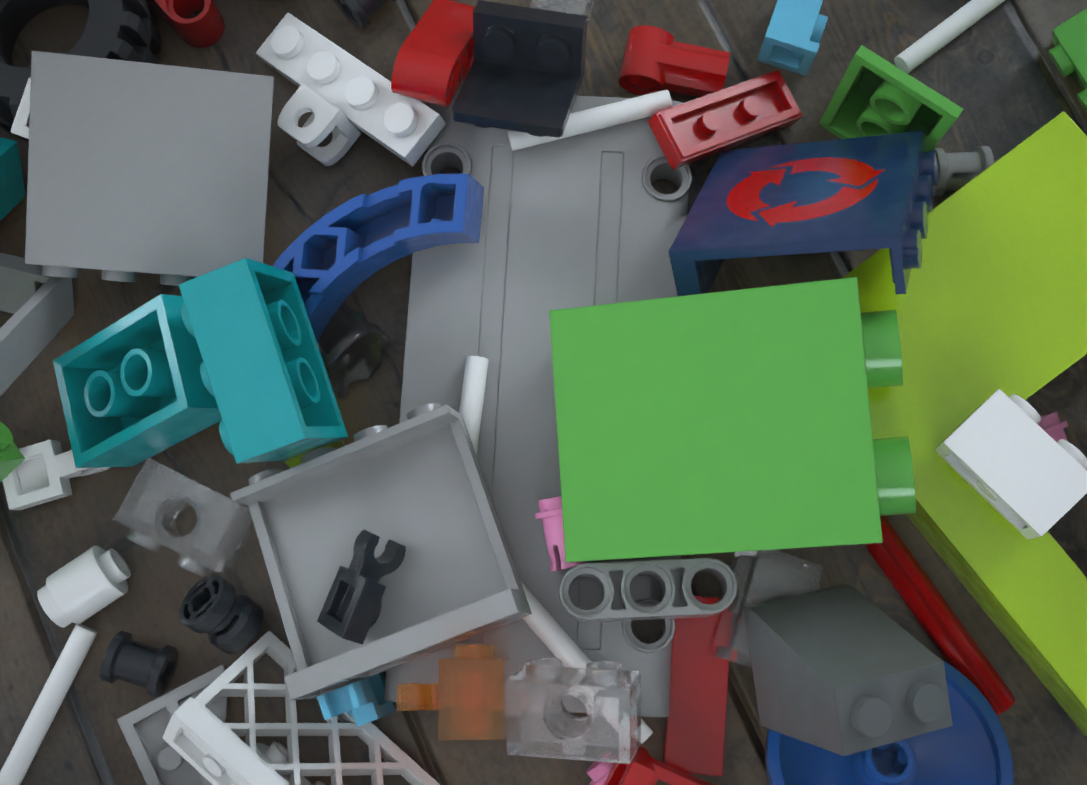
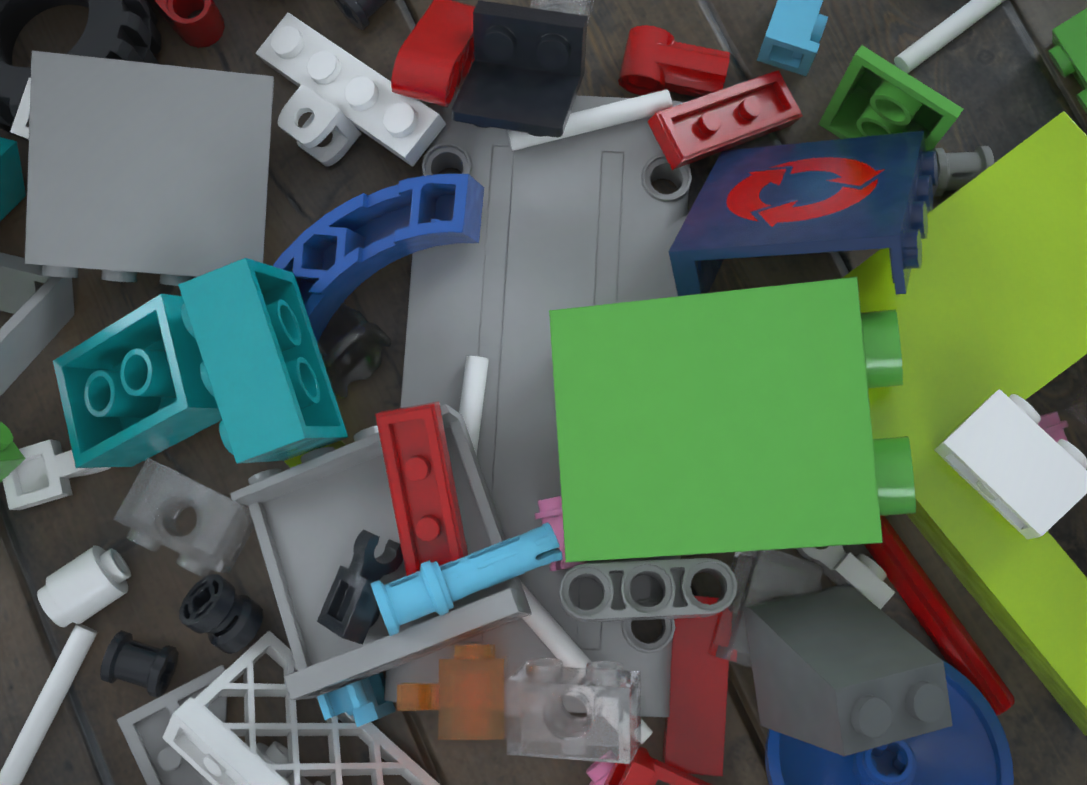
(421, 485): none -> red tile
(438, 586): none -> medium azure pin
(857, 571): none -> white plate

